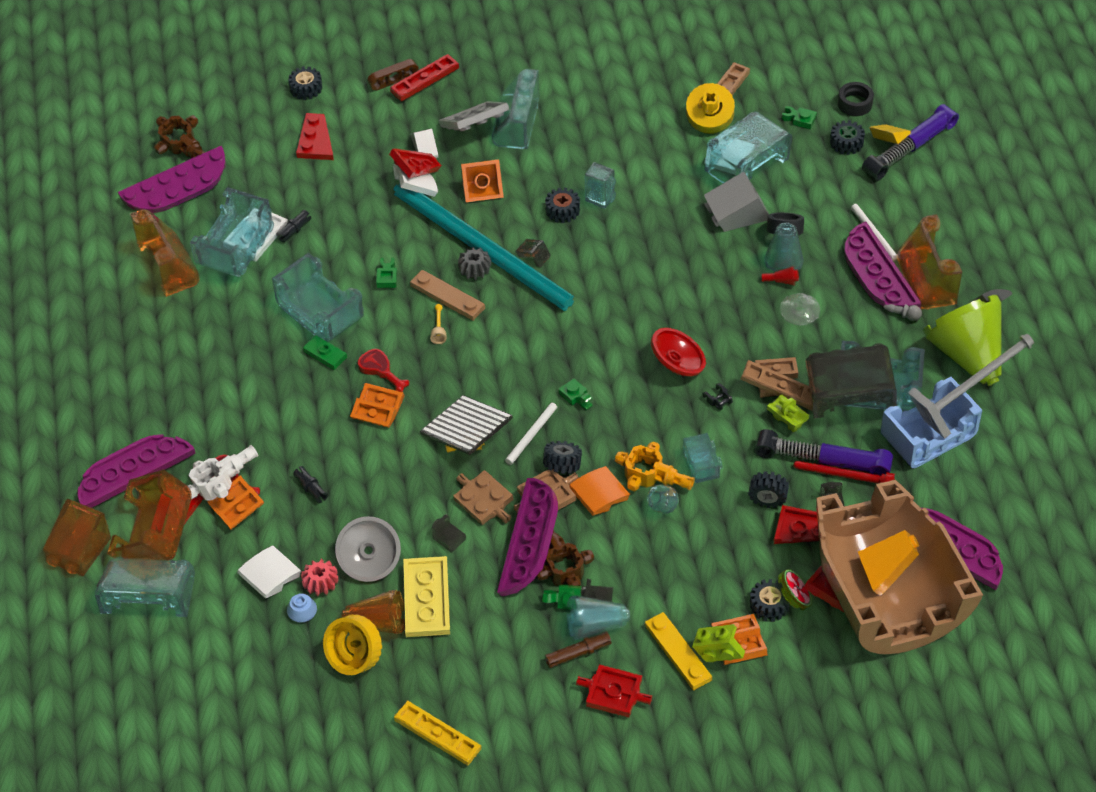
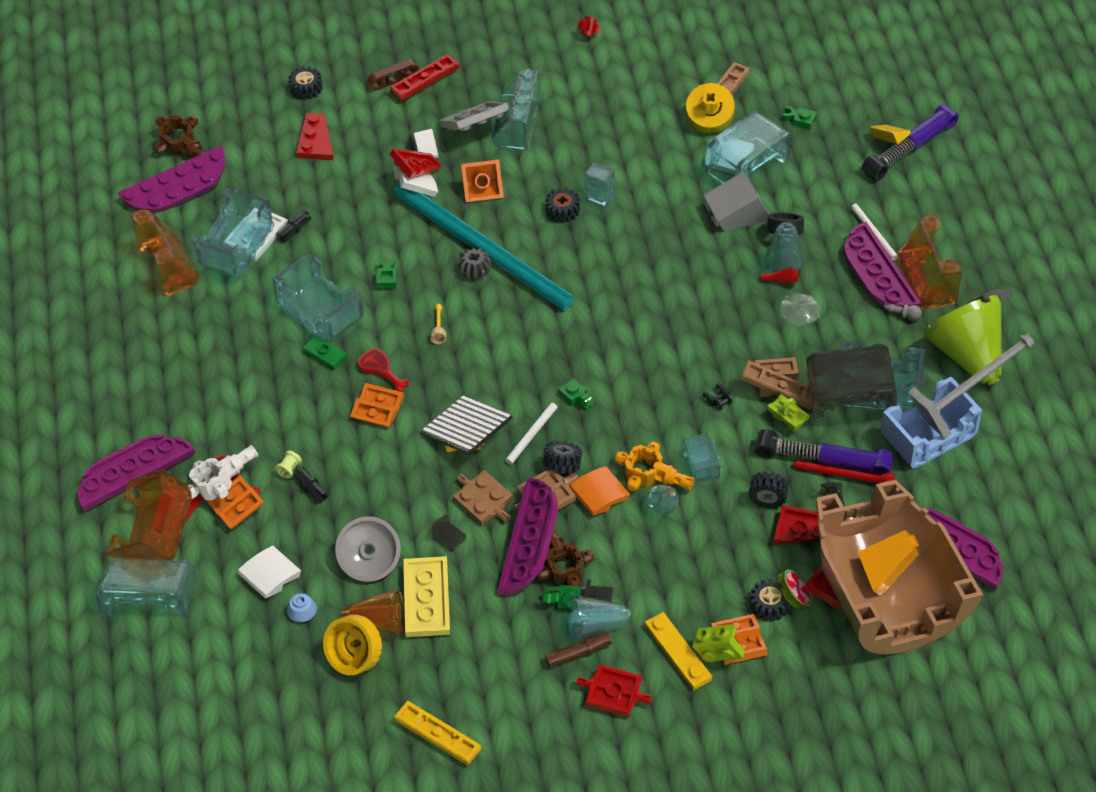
(76, 538): clear orange slope -> none
(288, 464): none -> yellowish green bush
(319, 577): coral gear -> none
(447, 295): medium nougat plate -> none
(535, 250): clear smoke bracket -> none
(588, 26): none -> red gear
(678, 352): red dish -> none
(847, 137): black wheel -> none
(852, 108): black tyre -> none

